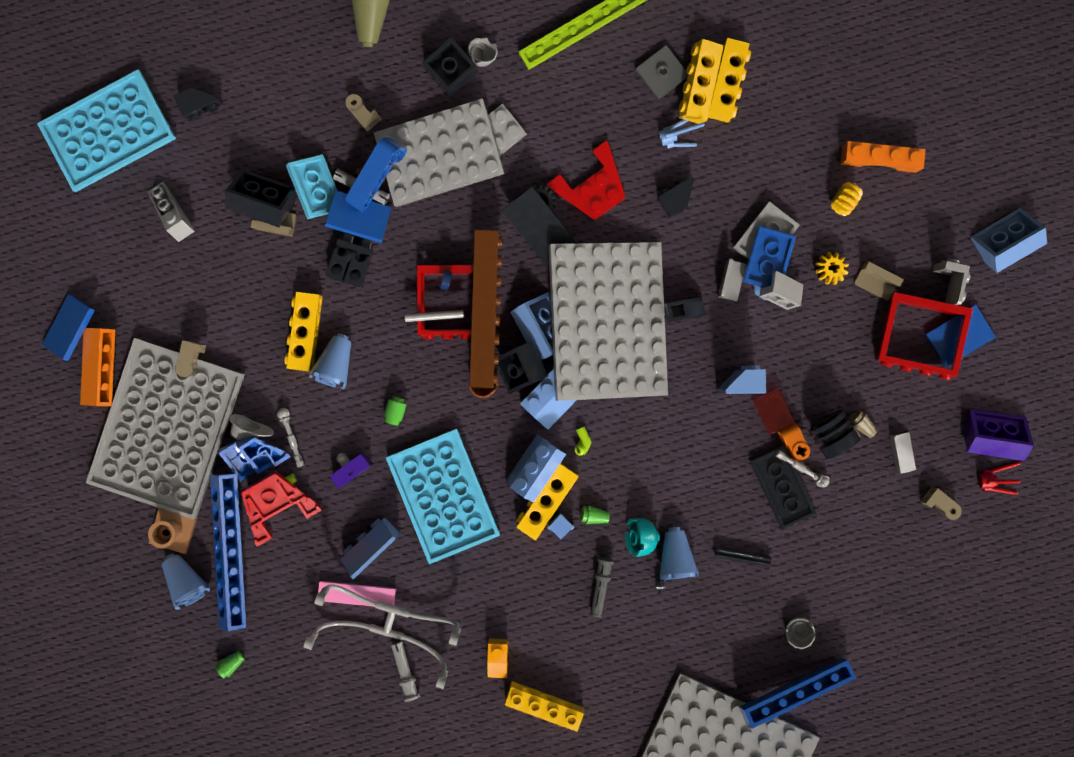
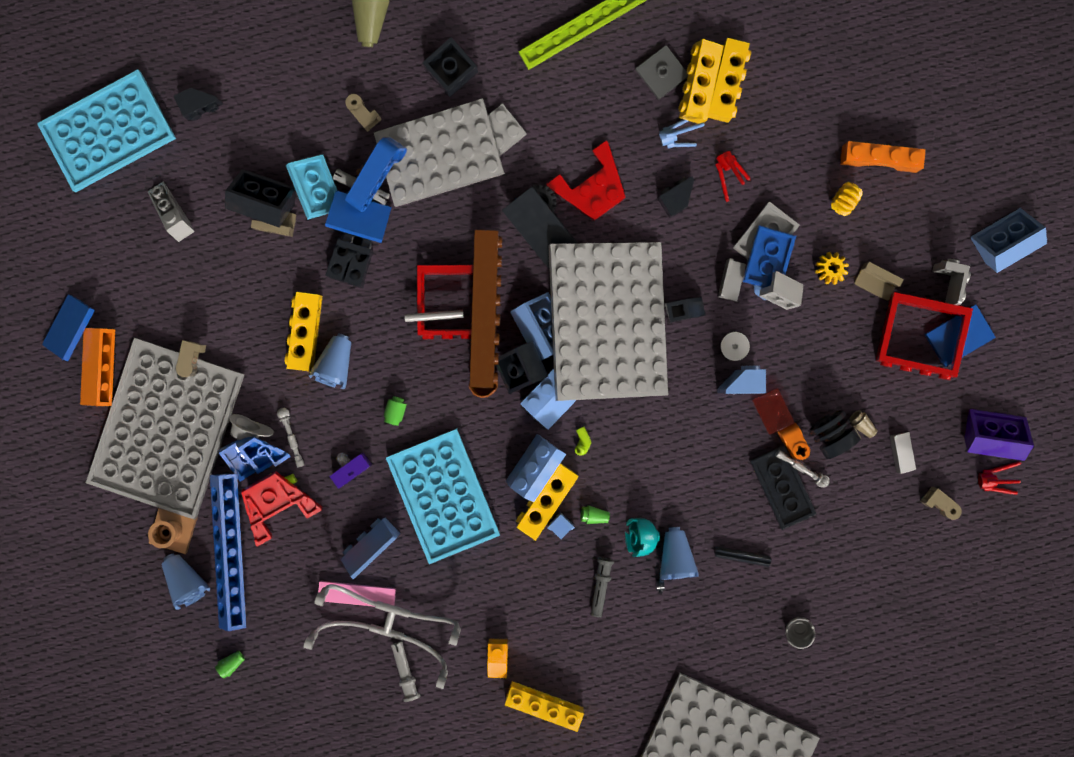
(446, 280): dark blue tile -> none
(481, 51): light grey hair -> none
(727, 162): none -> red plant
(735, 346): none -> white piece
(797, 692): blue brick -> none

